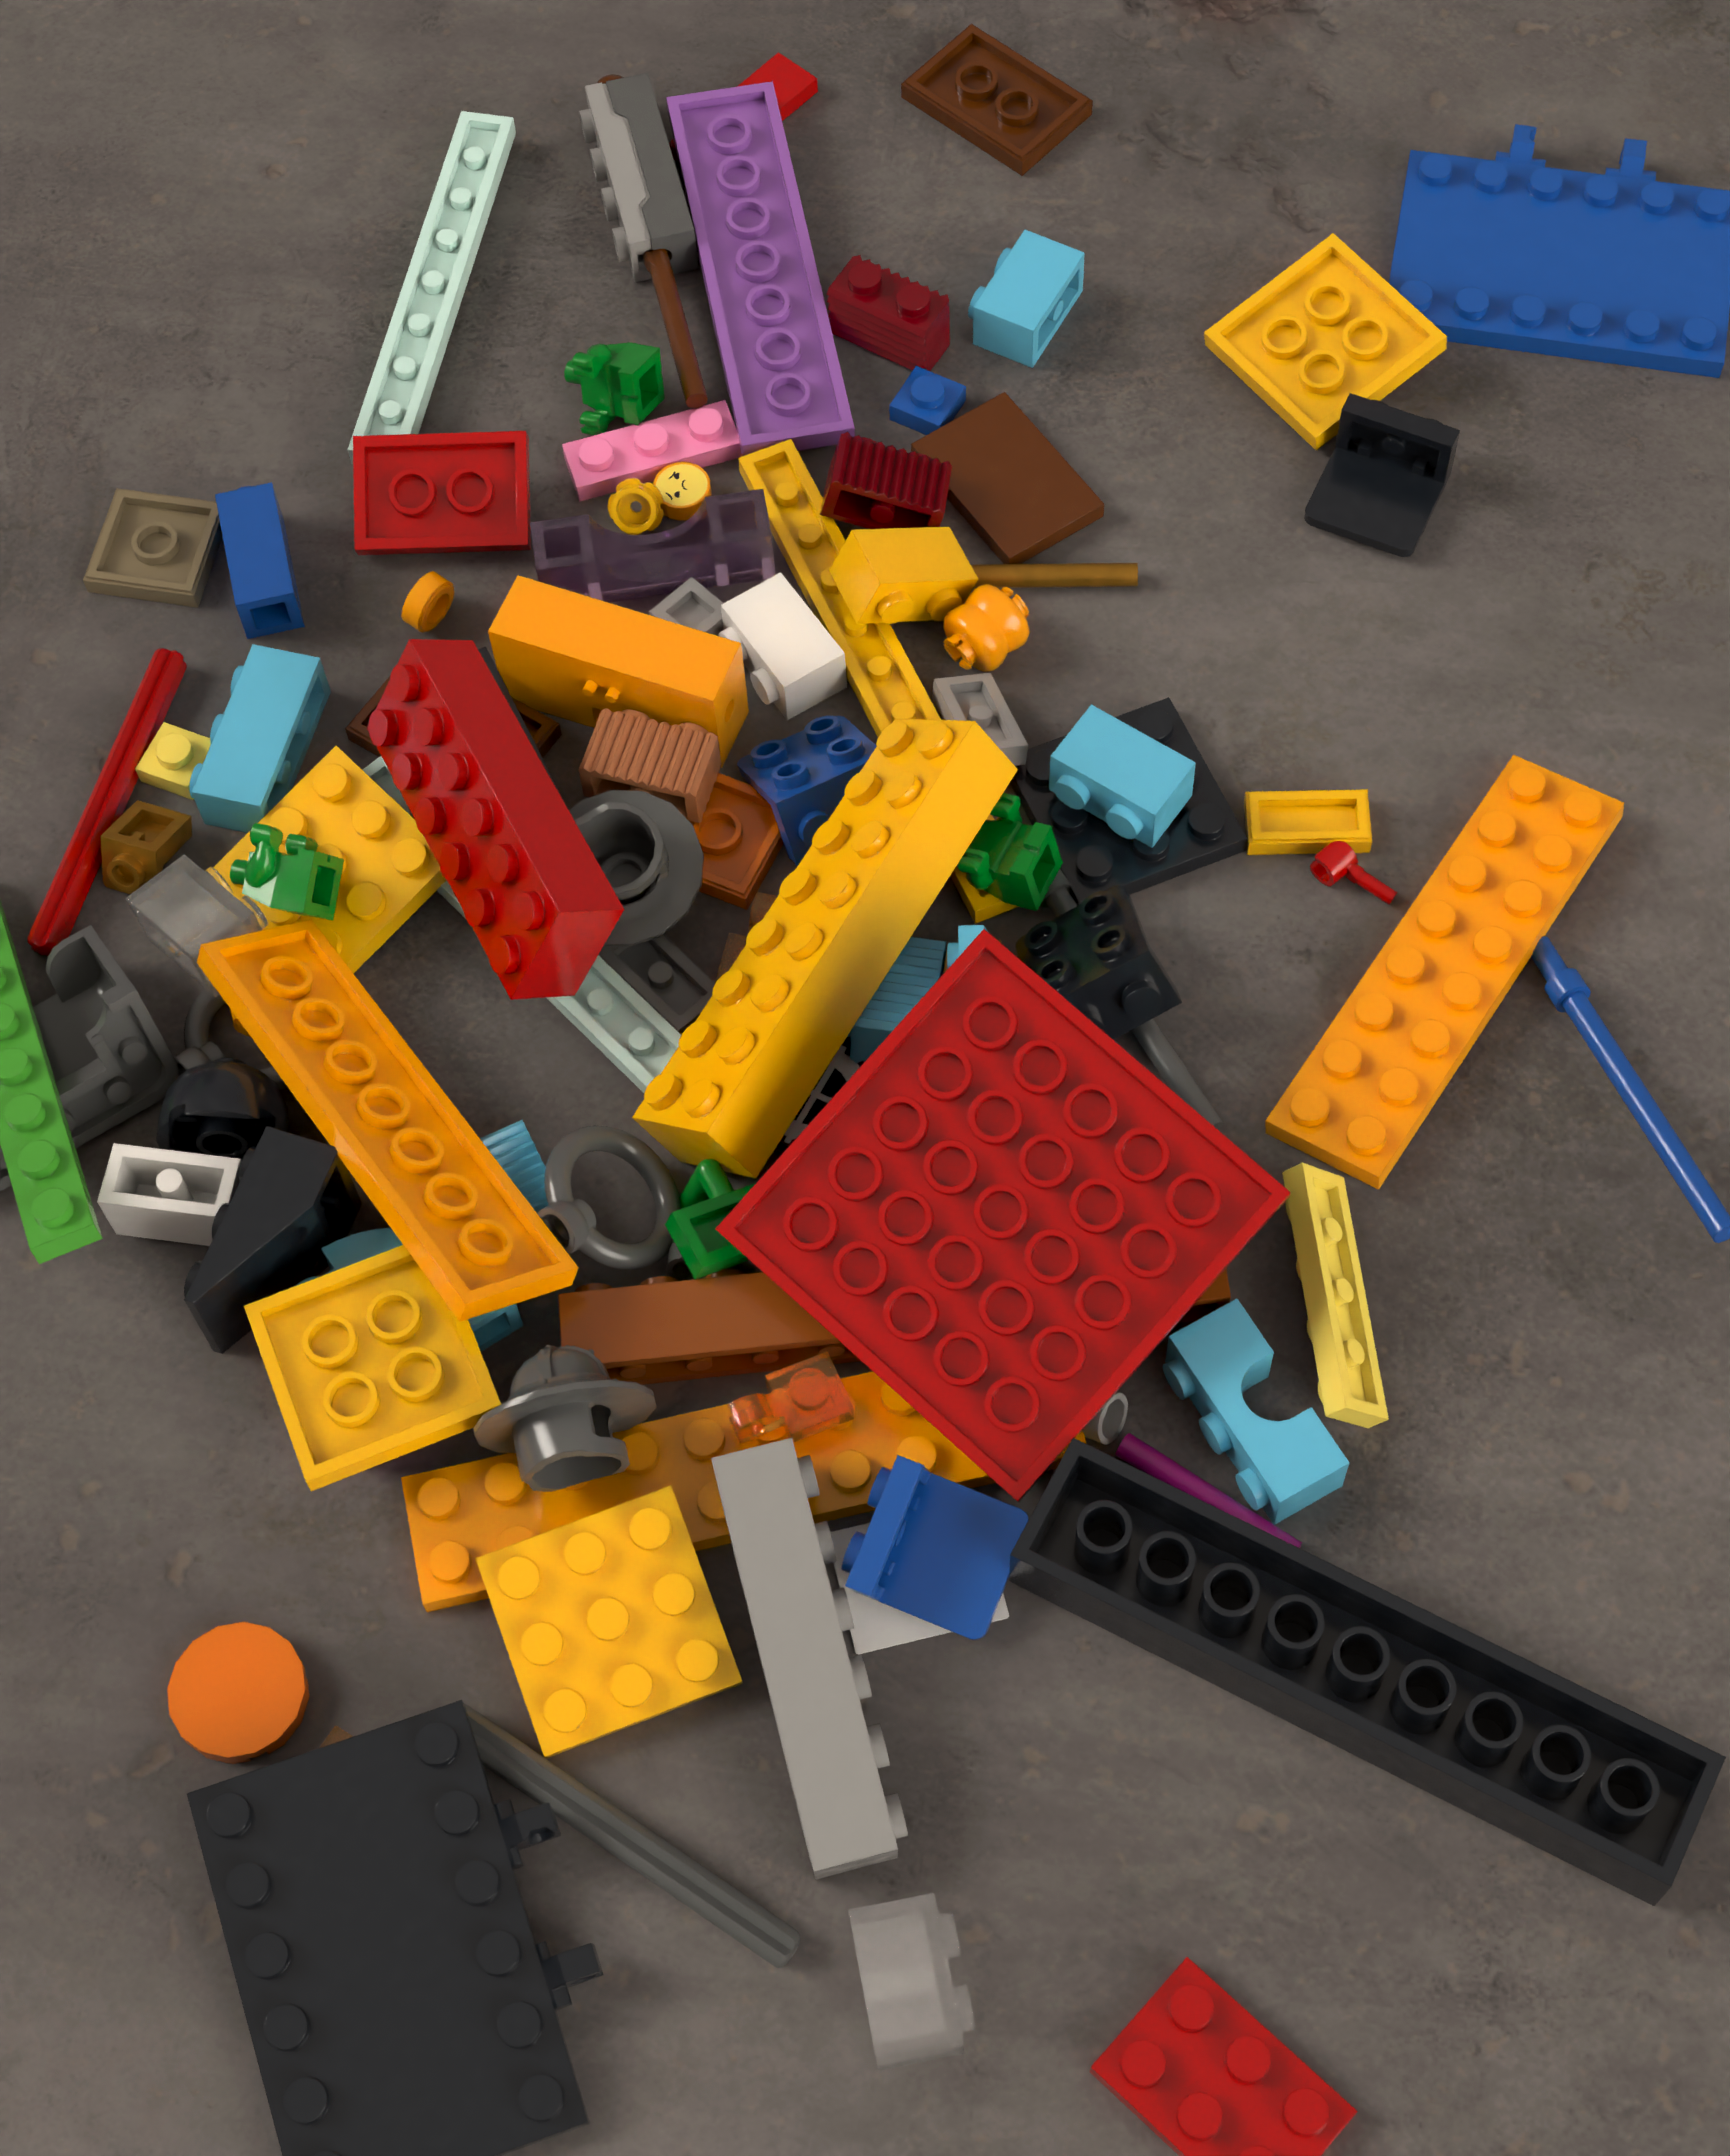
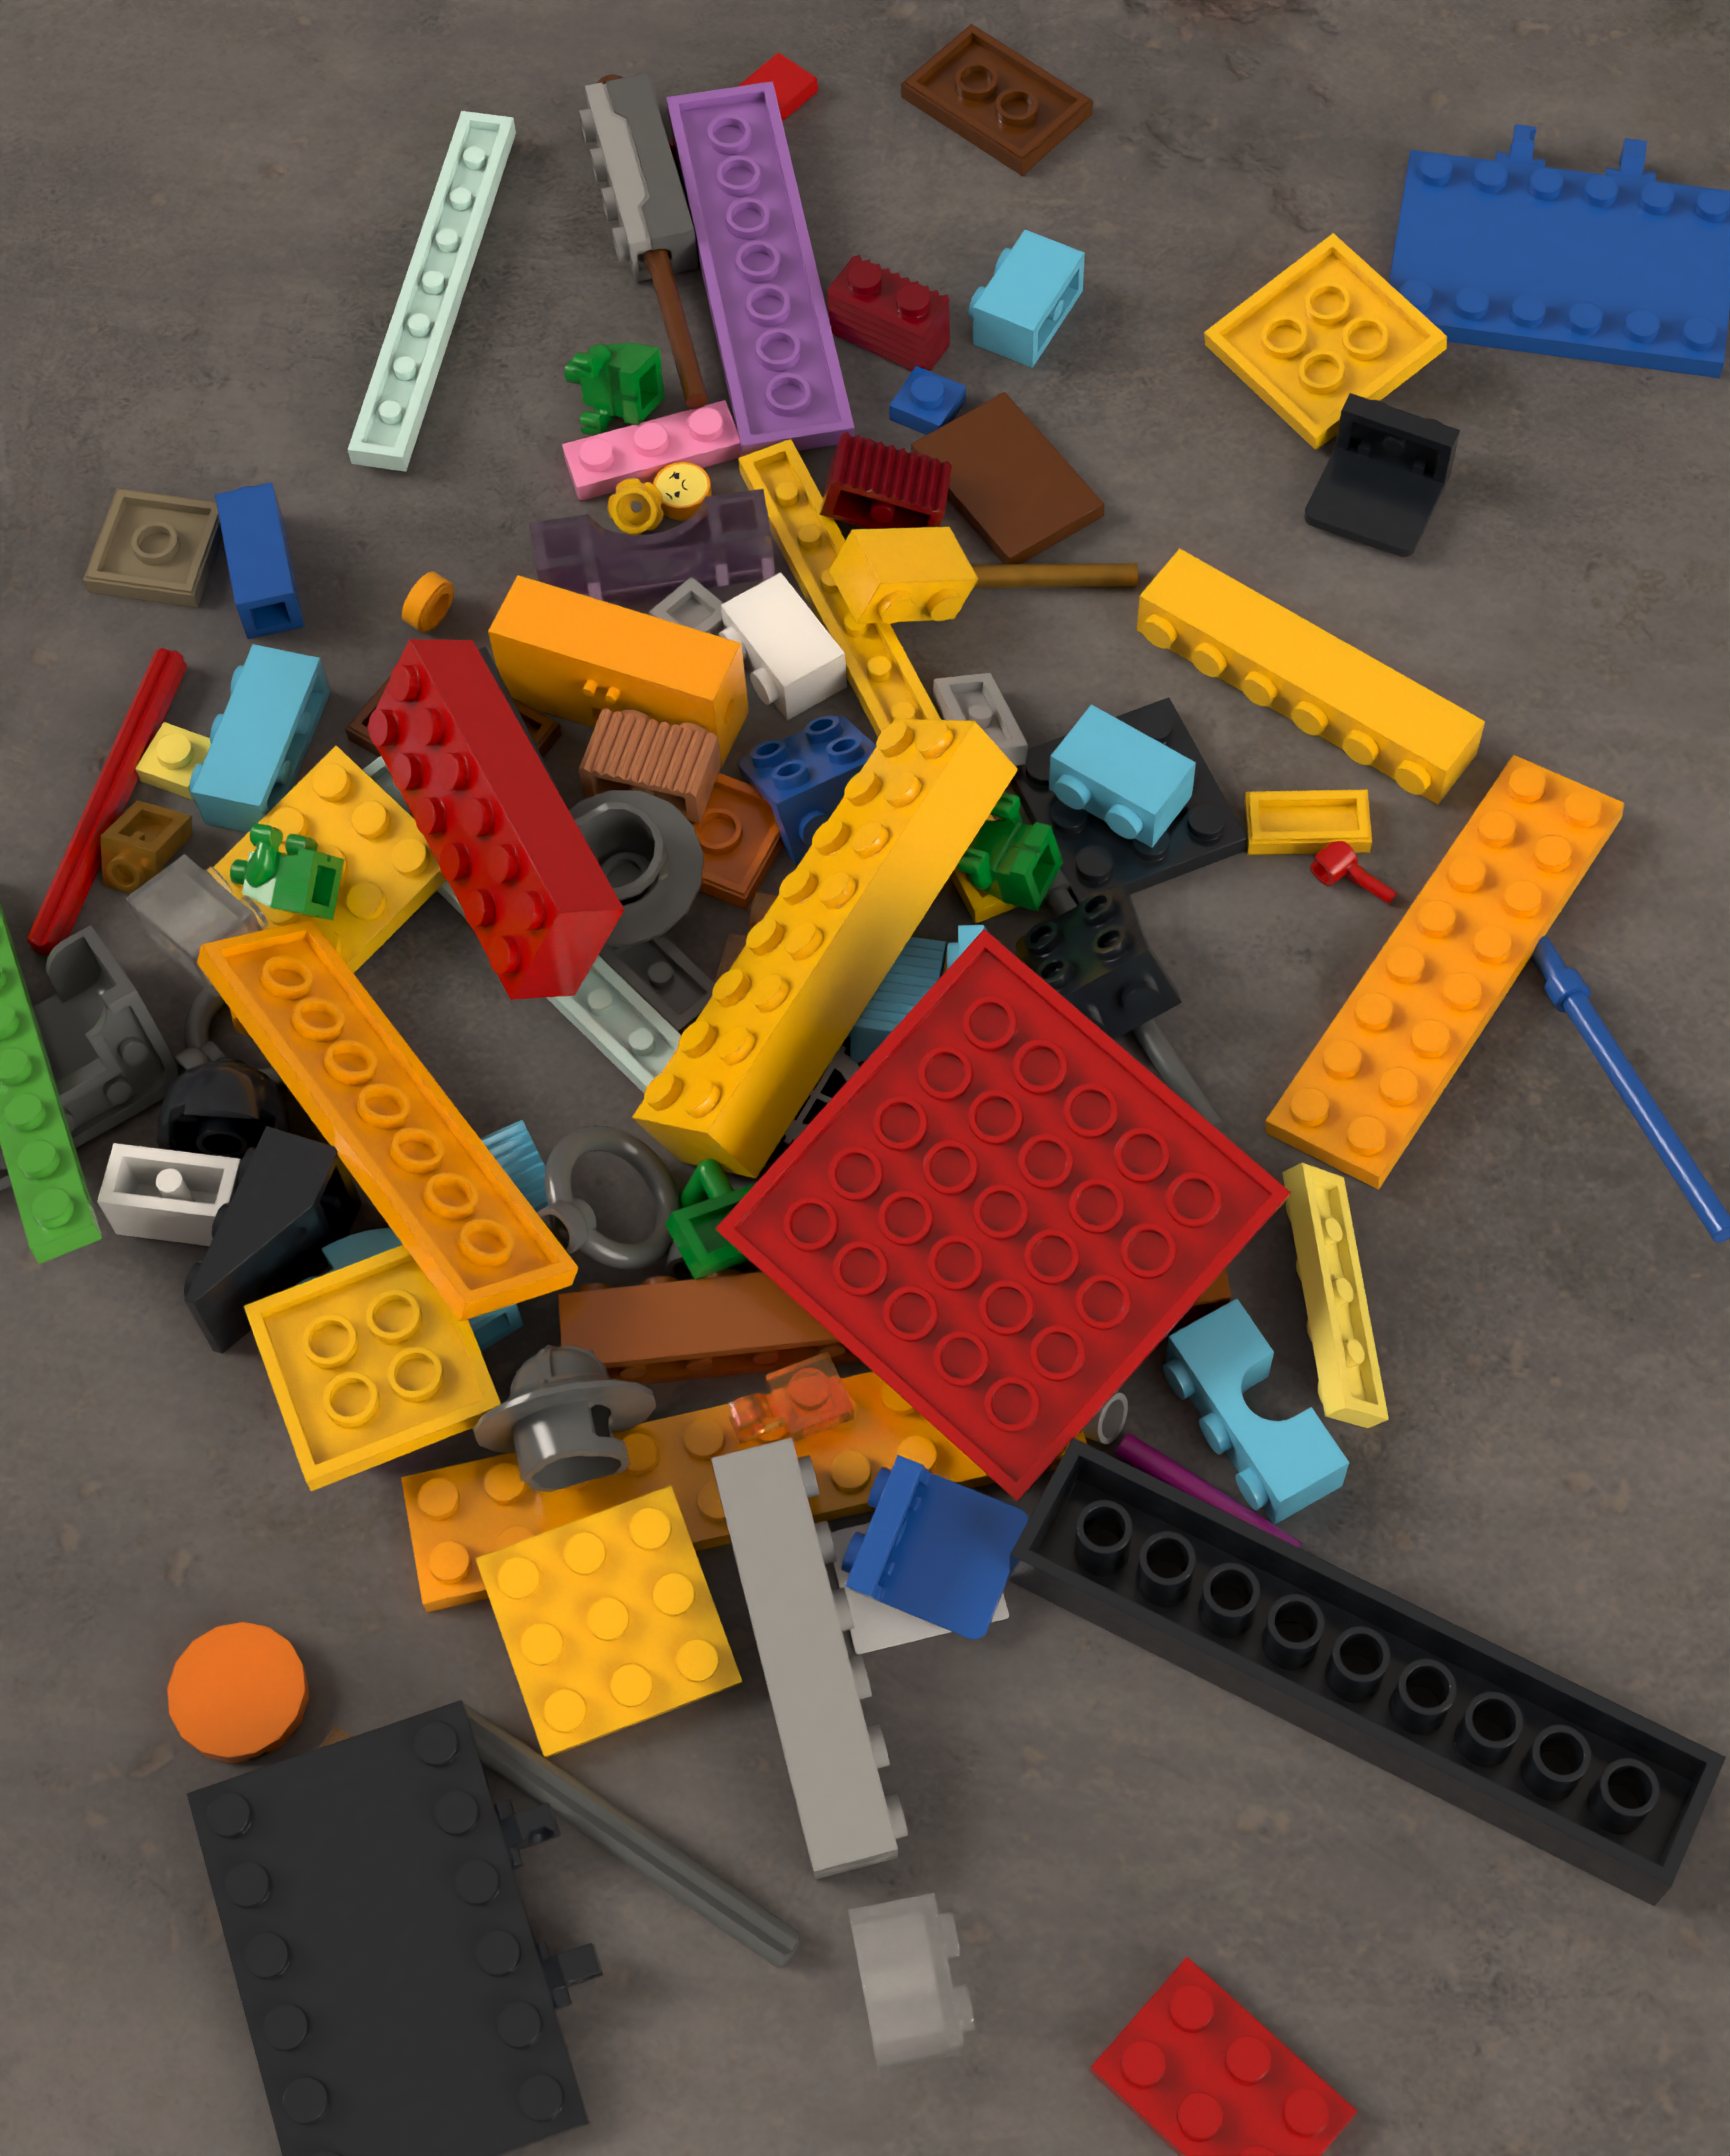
(441, 493): red plate -> none
(986, 628): light orange piece -> none
(1309, 676): none -> yellow brick

